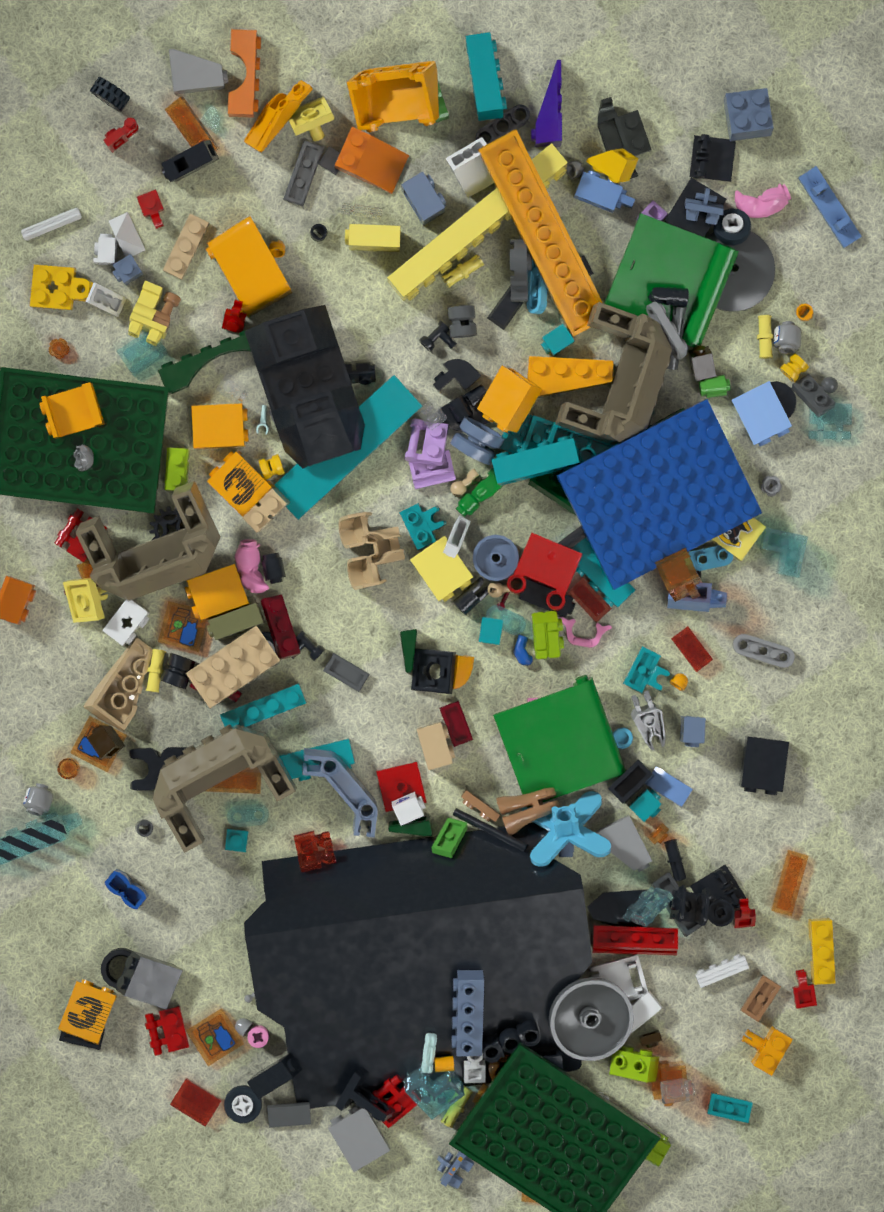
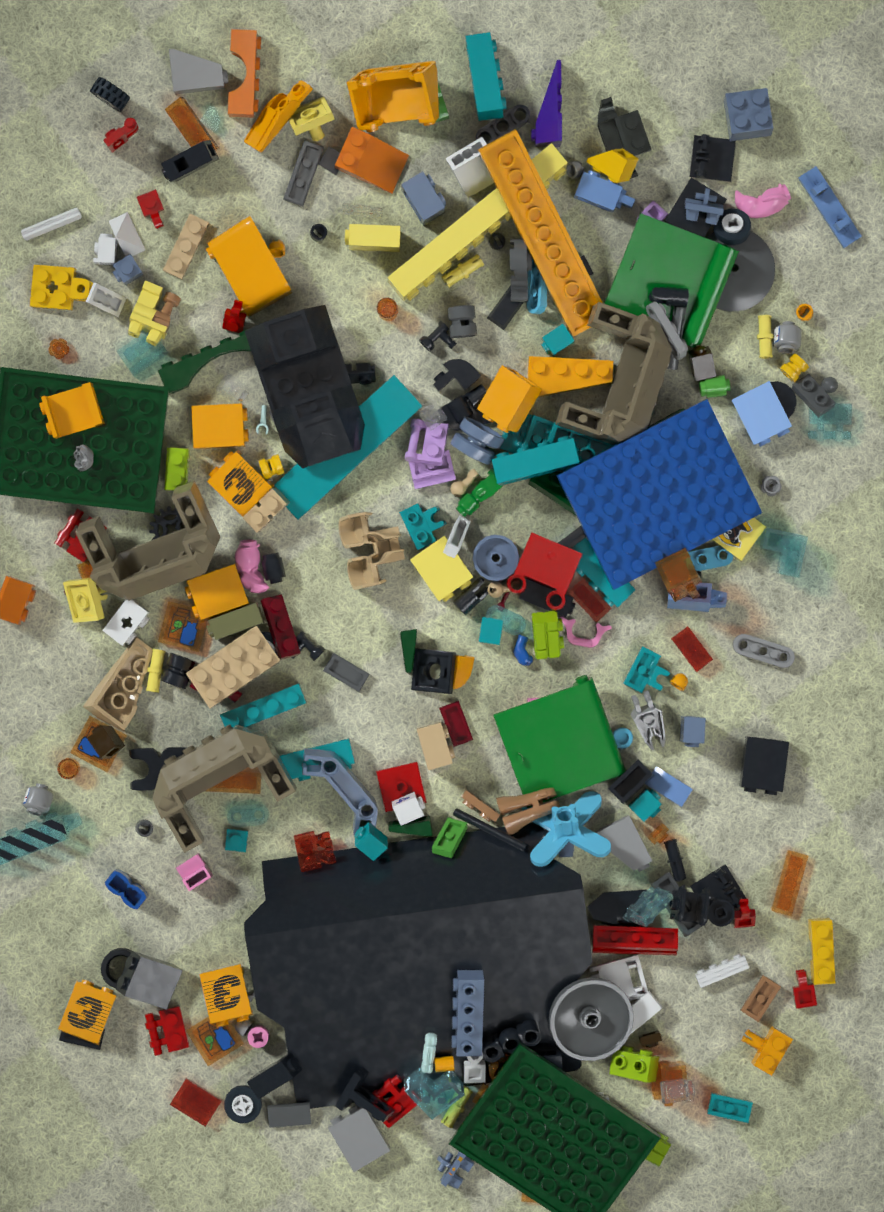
(194, 872): none -> bright pink piece
(226, 995): none -> light orange panel
(370, 841): none -> teal brick
(385, 306): none -> clear orange wheel
(493, 244): none -> black hinge

